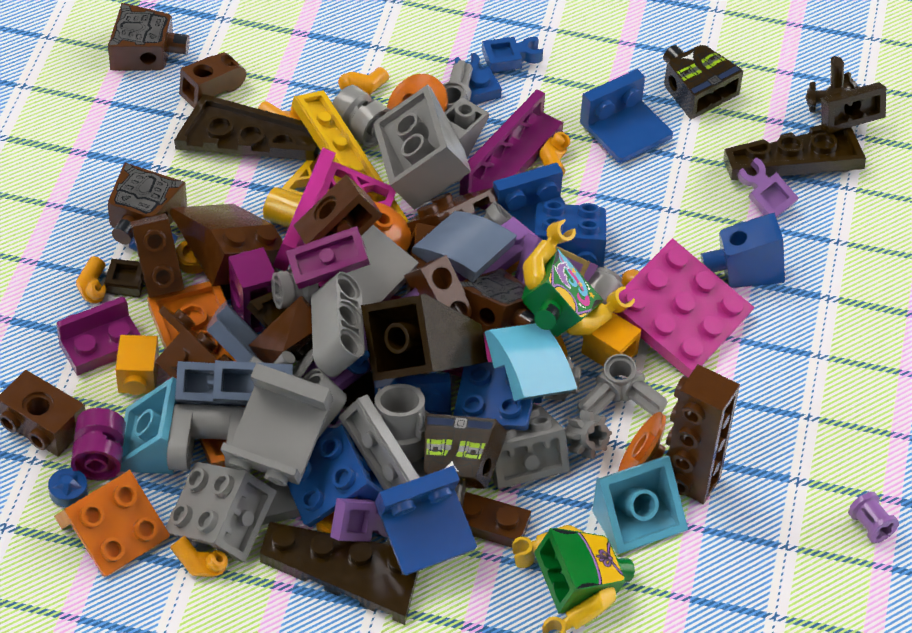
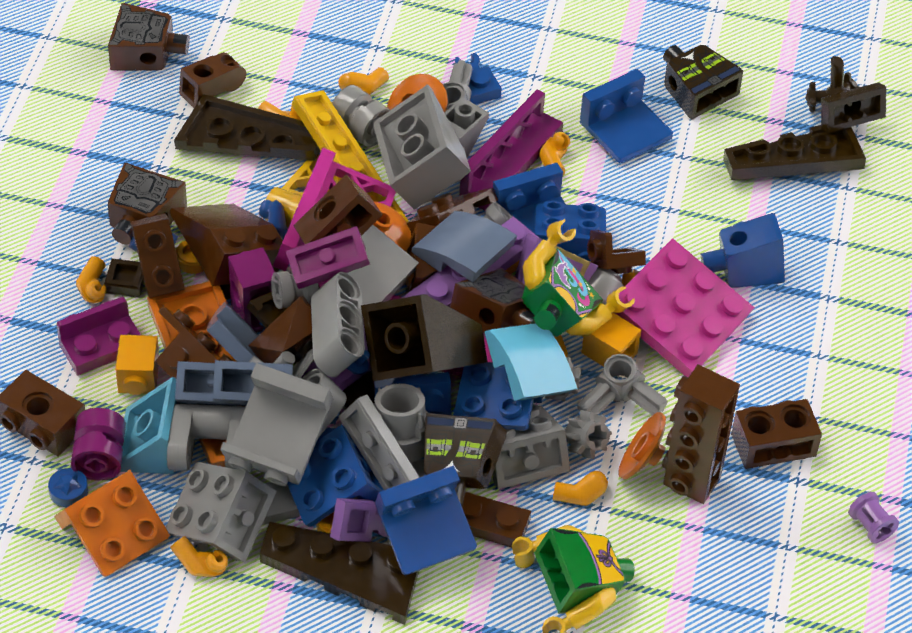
(275, 214): none -> blue arm
(441, 283): reddish brown leg -> none
(507, 55): blue plate -> none
(584, 491): none -> light orange arm
(618, 260): none -> reddish brown bracket
(639, 505): medium azure slope -> none
(769, 194): medium lavender plate -> none
(776, 433): none -> reddish brown brick

